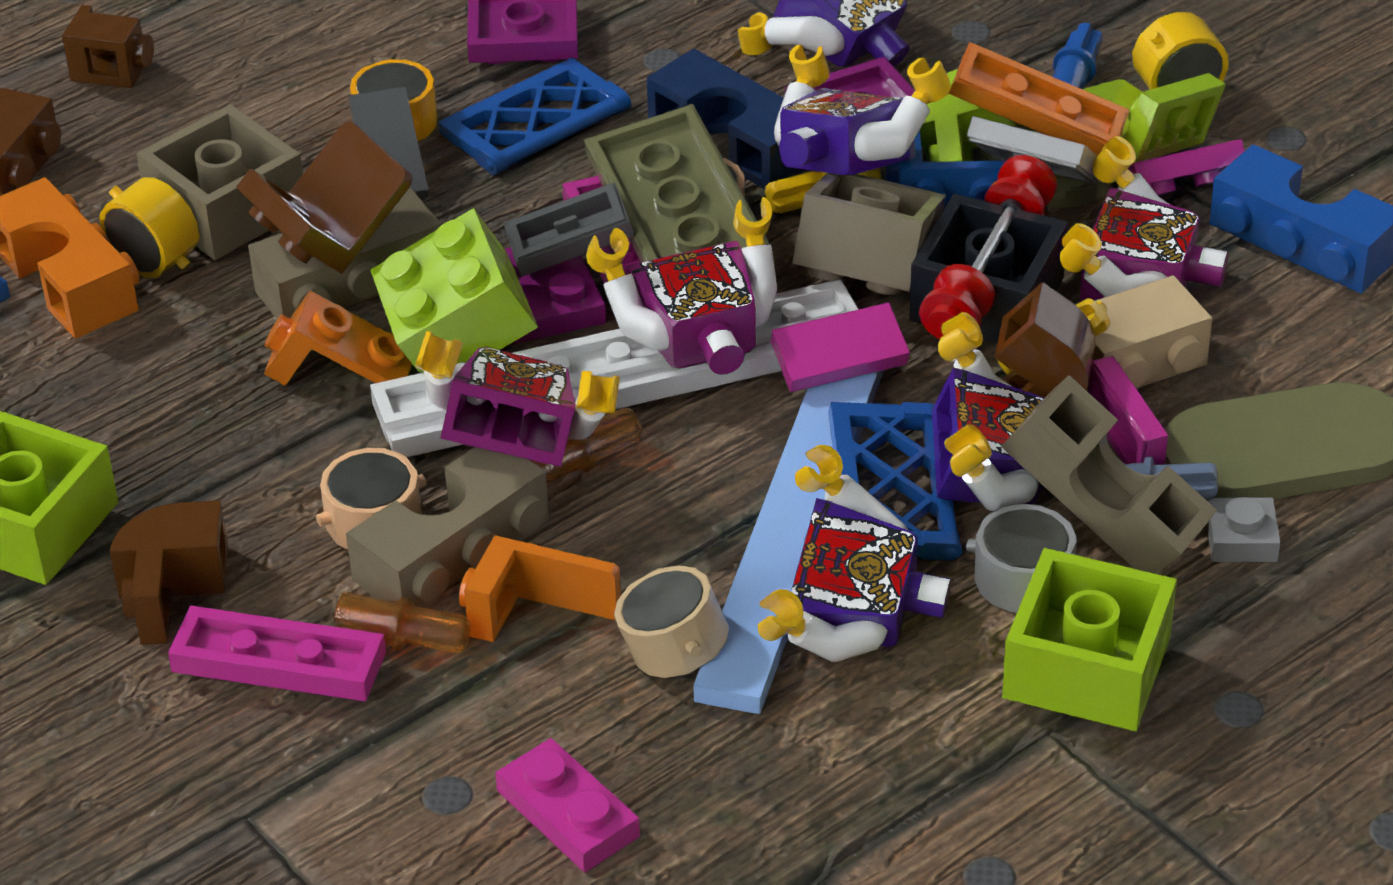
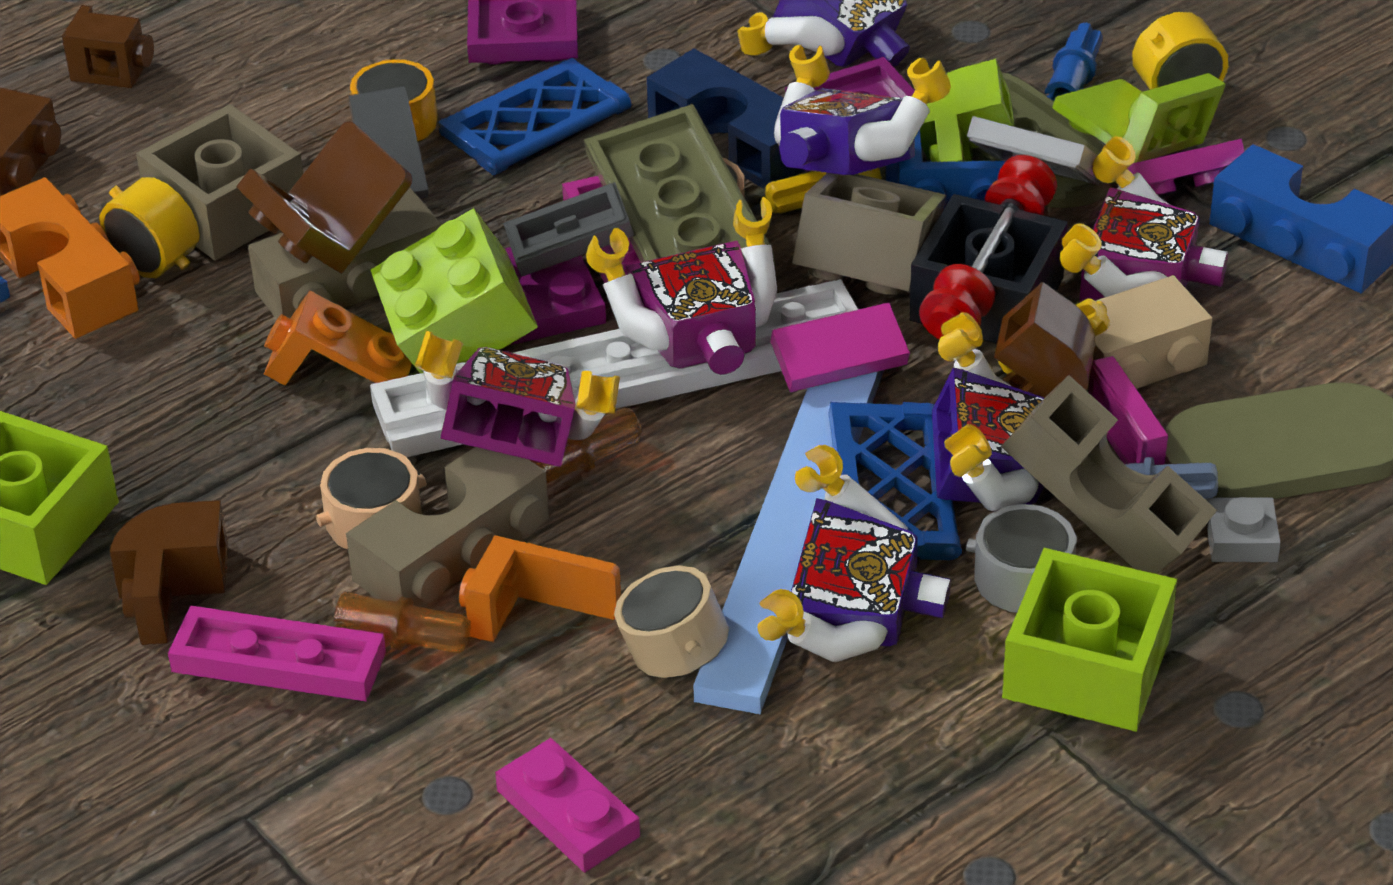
(1036, 99): orange tile -> none

